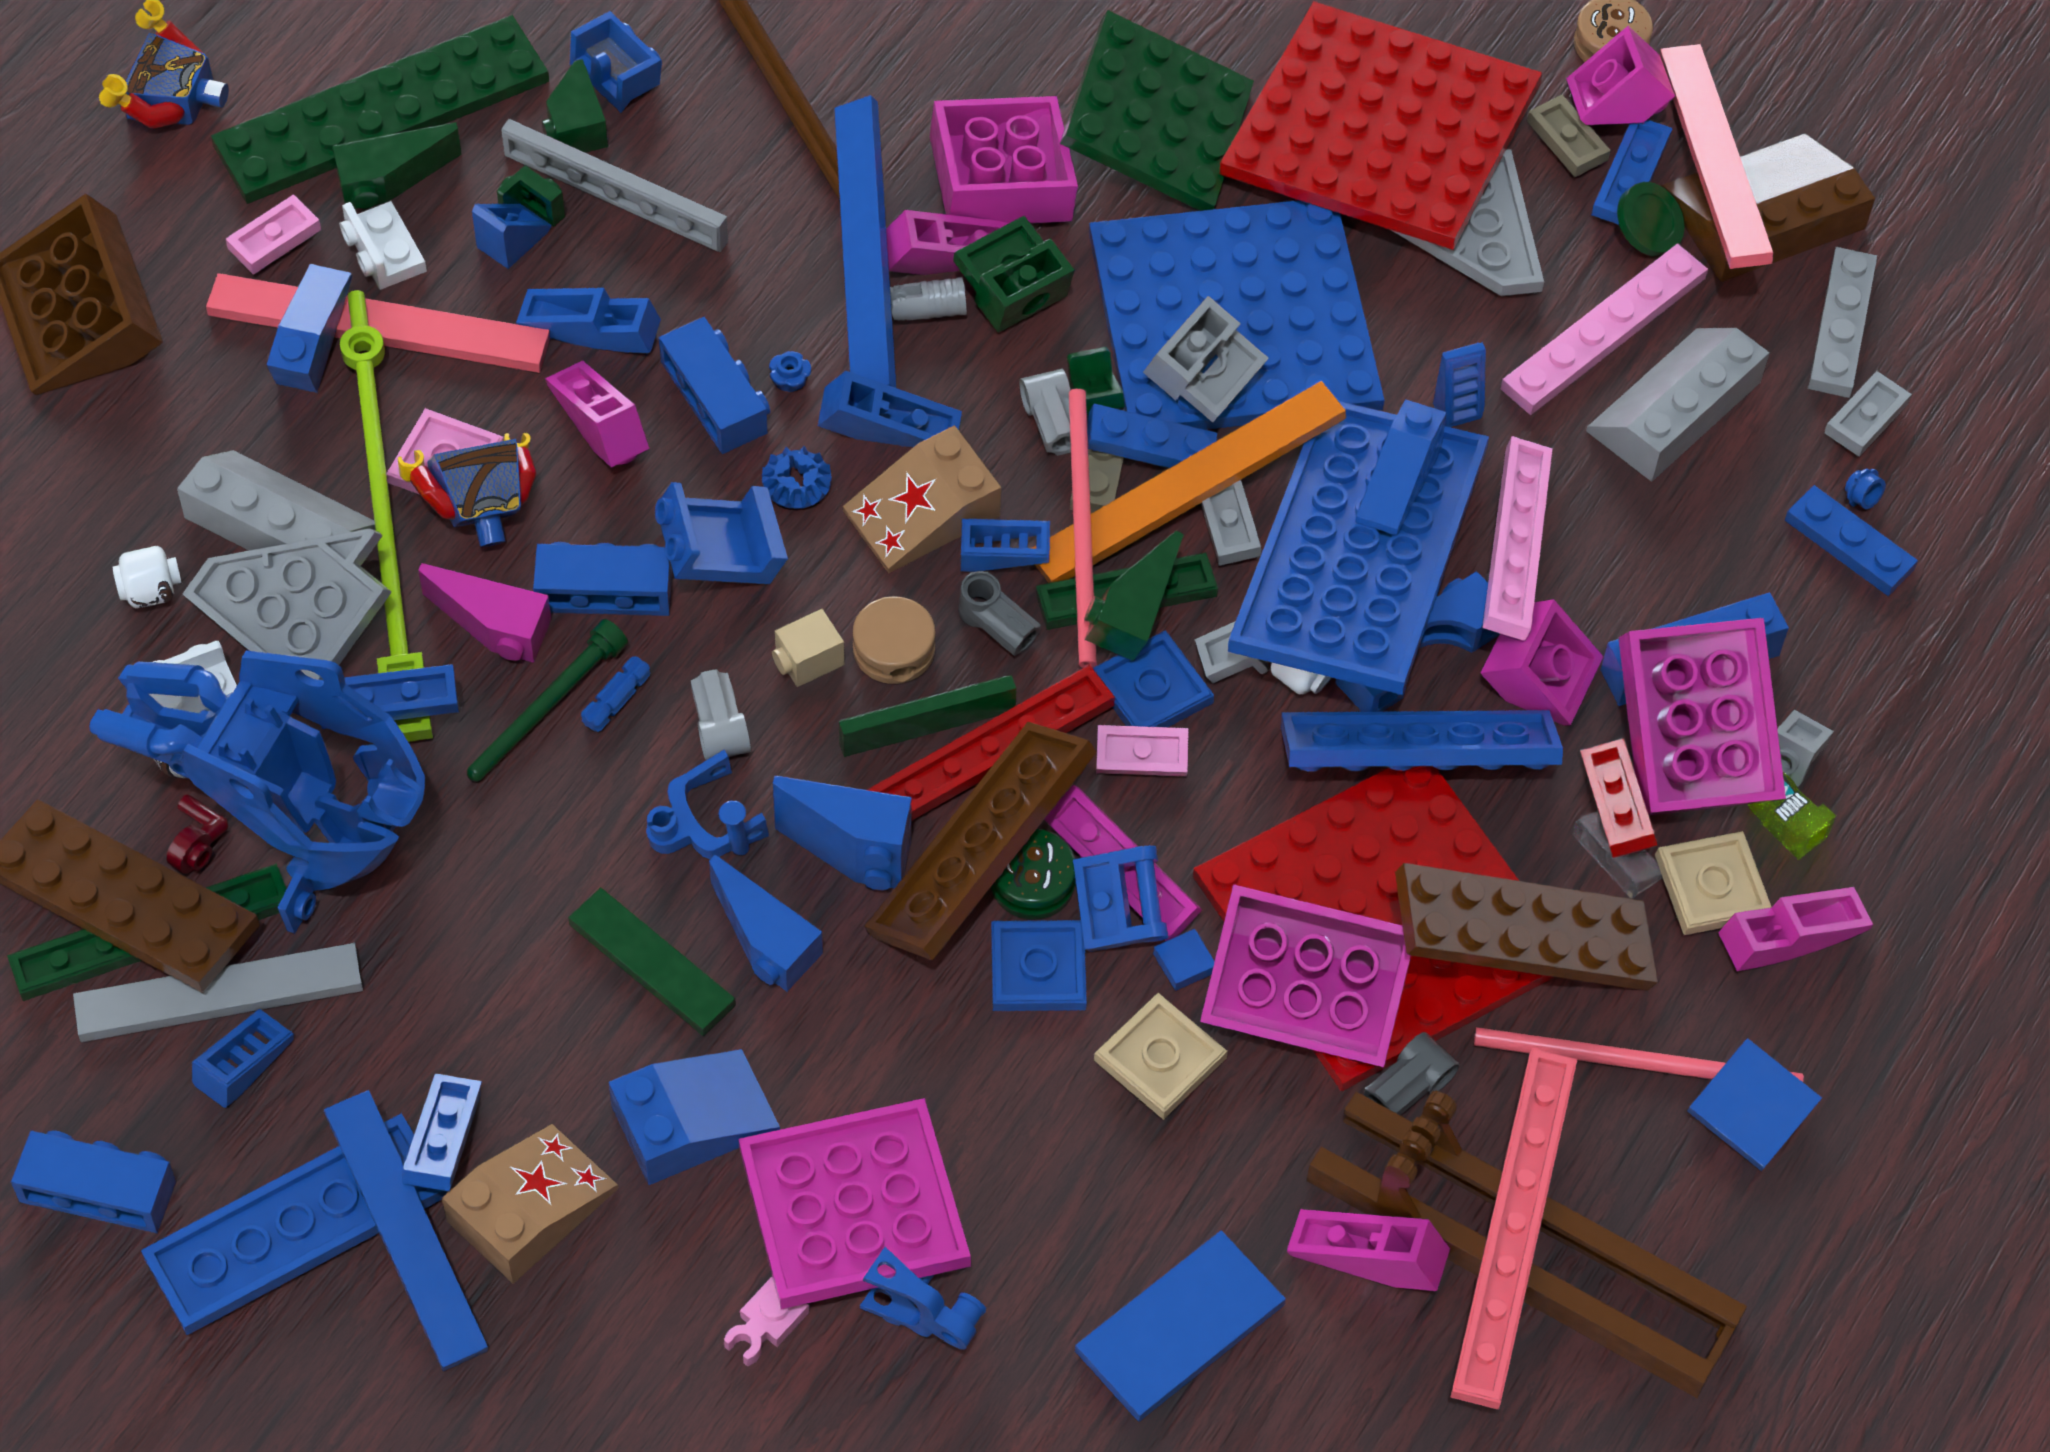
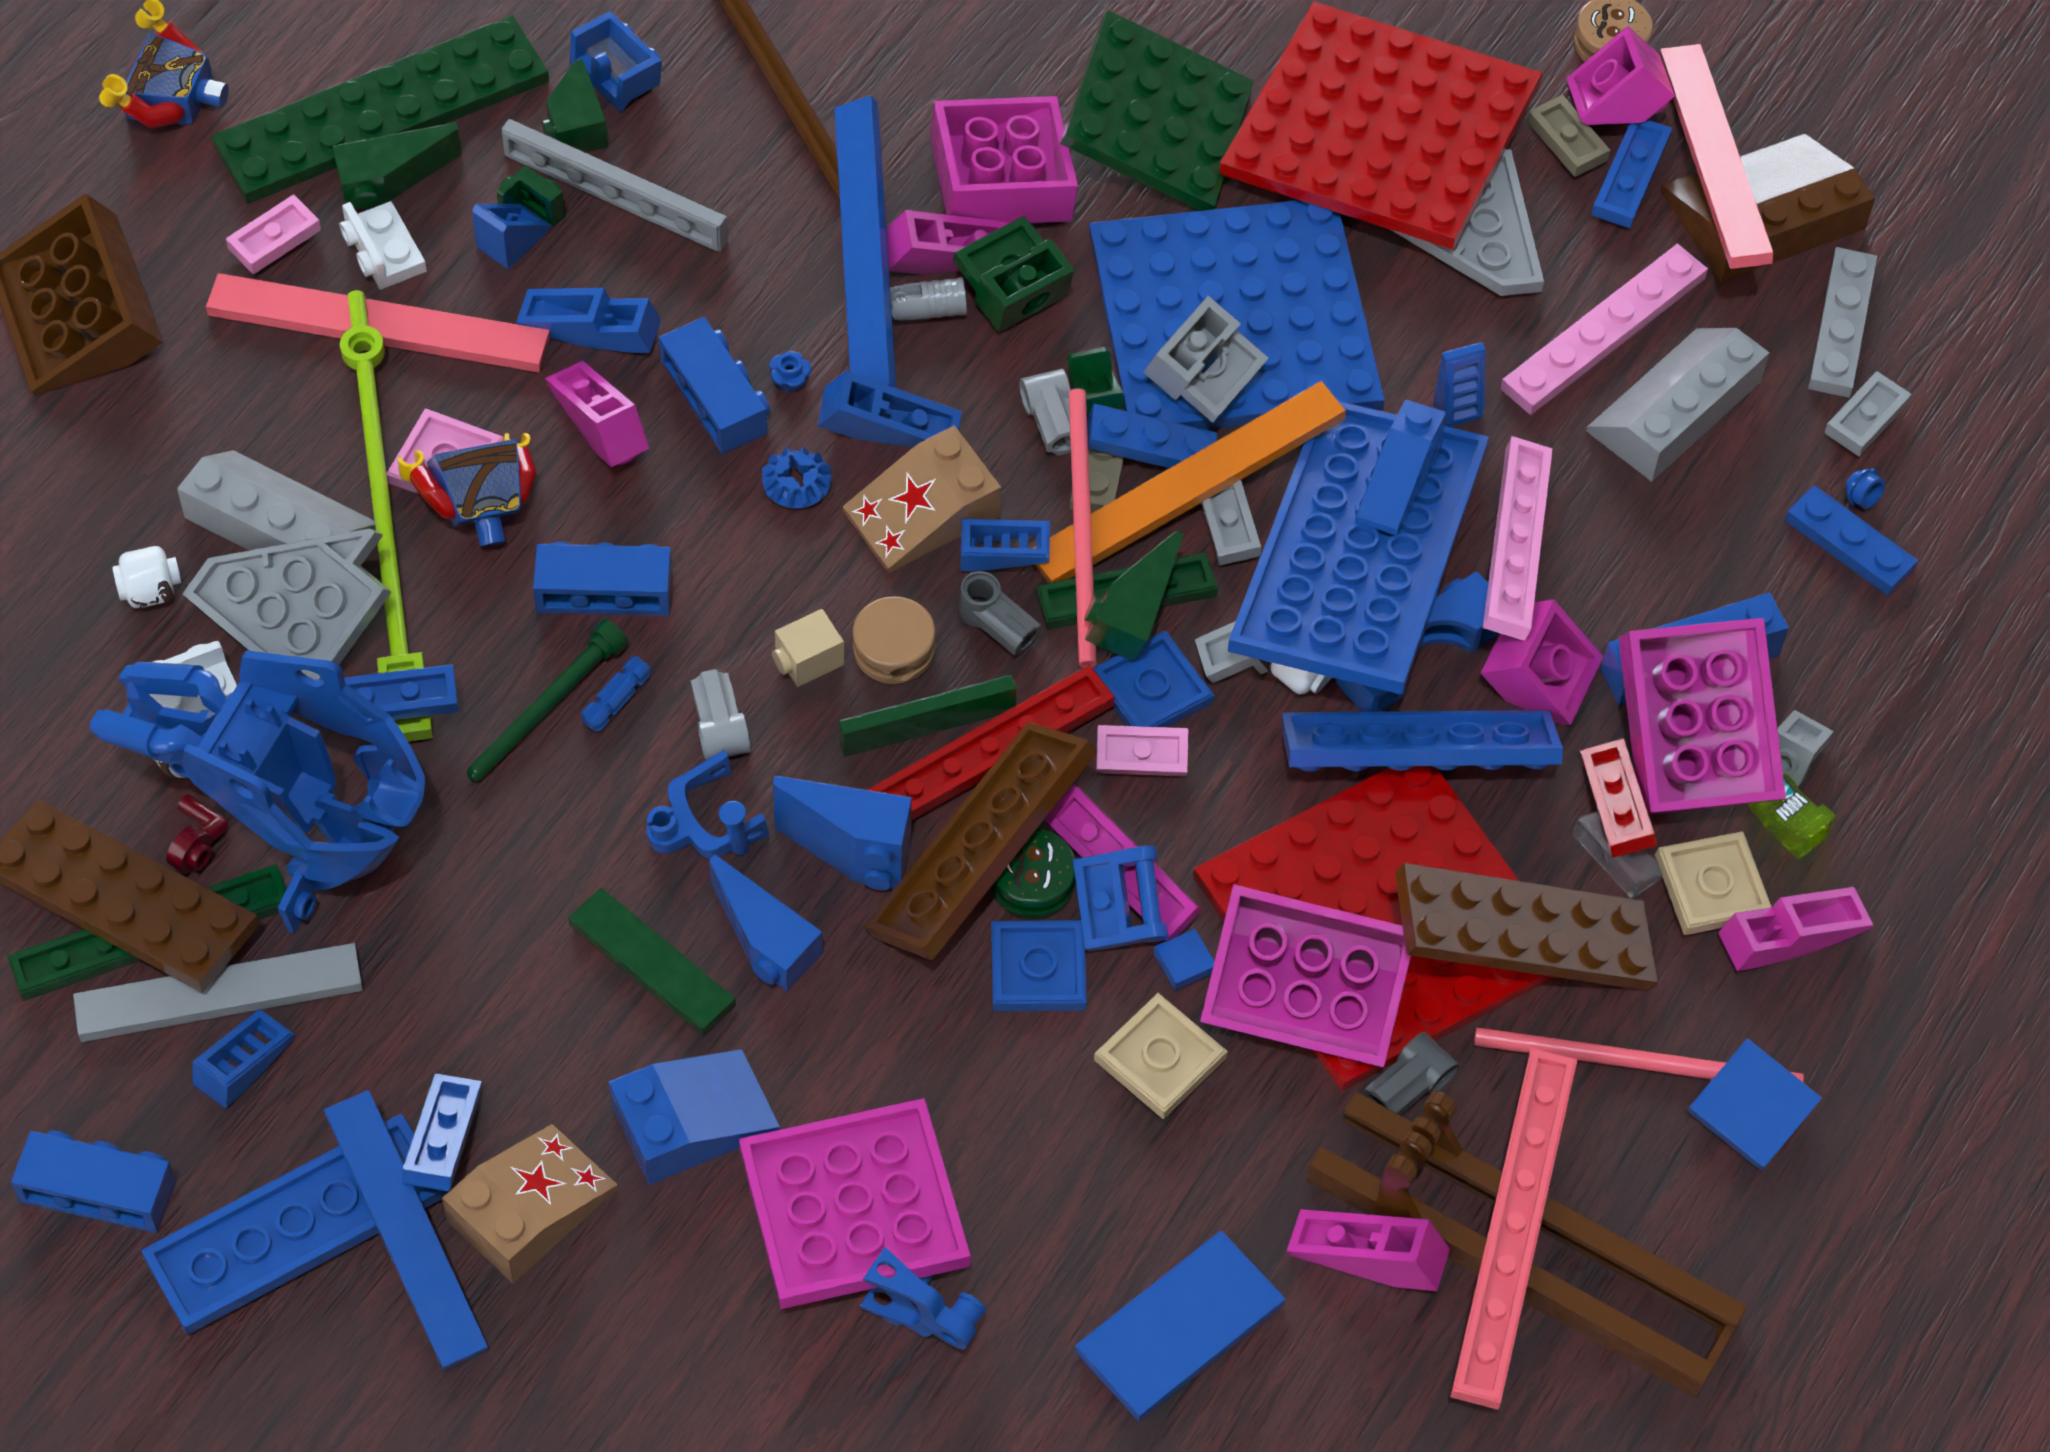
(309, 328): blue slope -> none
(496, 614): dark pink slope -> none
(721, 536): blue panel -> none
(764, 1321): bright pink plate -> none
(1650, 218): dark green piece -> none

